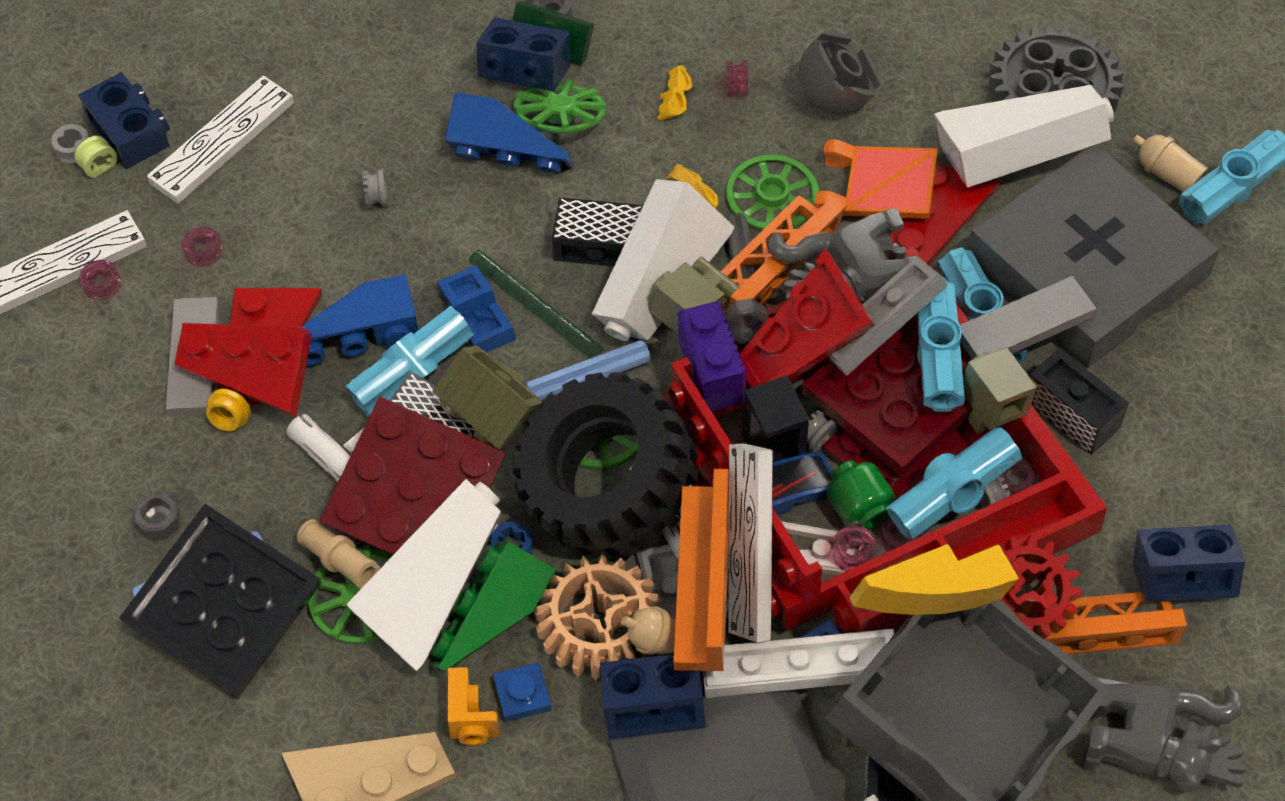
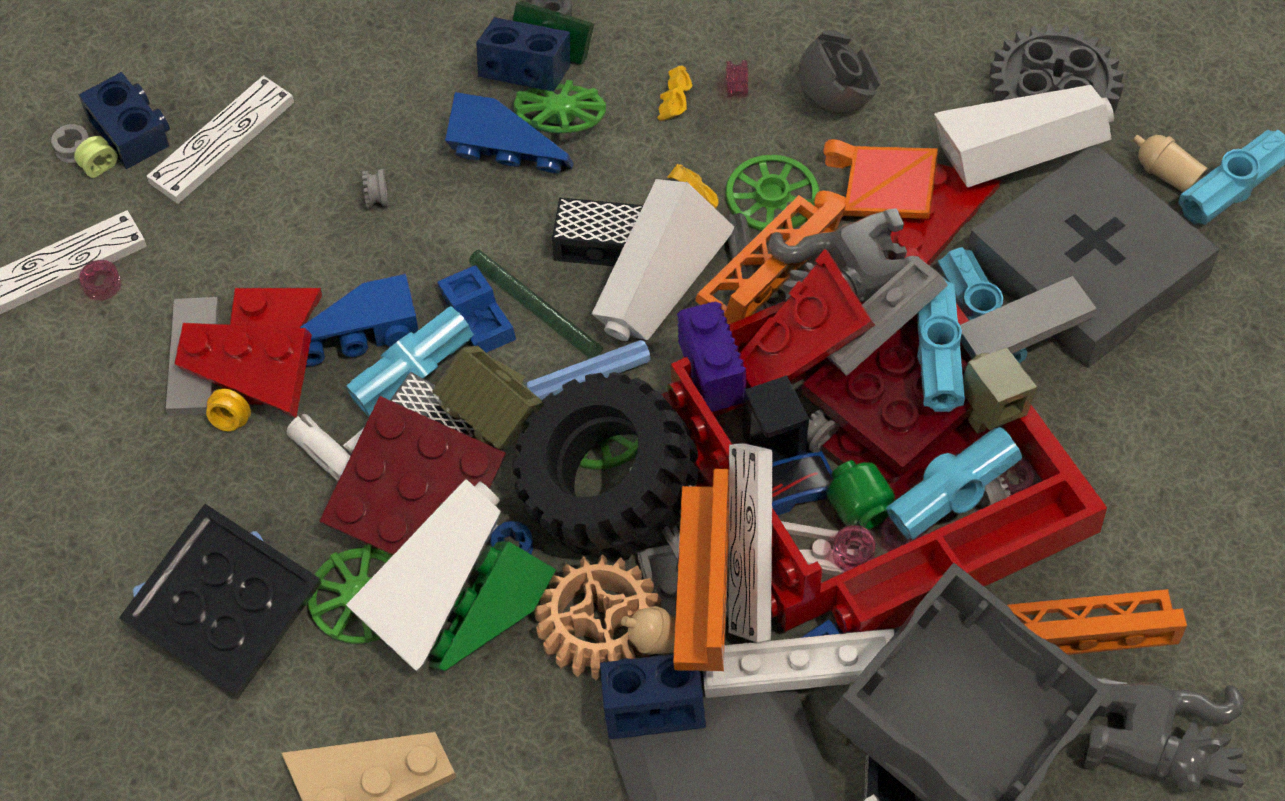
(157, 516): flat silver tile -> none
(204, 235): clear pink bush -> none
(337, 552): tan pin -> none
(464, 717): light orange bracket -> none
(522, 692): blue plate -> none
(689, 288): olive brick -> none
(745, 319): flat silver tile -> none
(937, 583): yellow slope -> none
(1041, 604): red gear -> none
(1077, 401): black panel -> none
(1188, 563): dark blue brick -> none

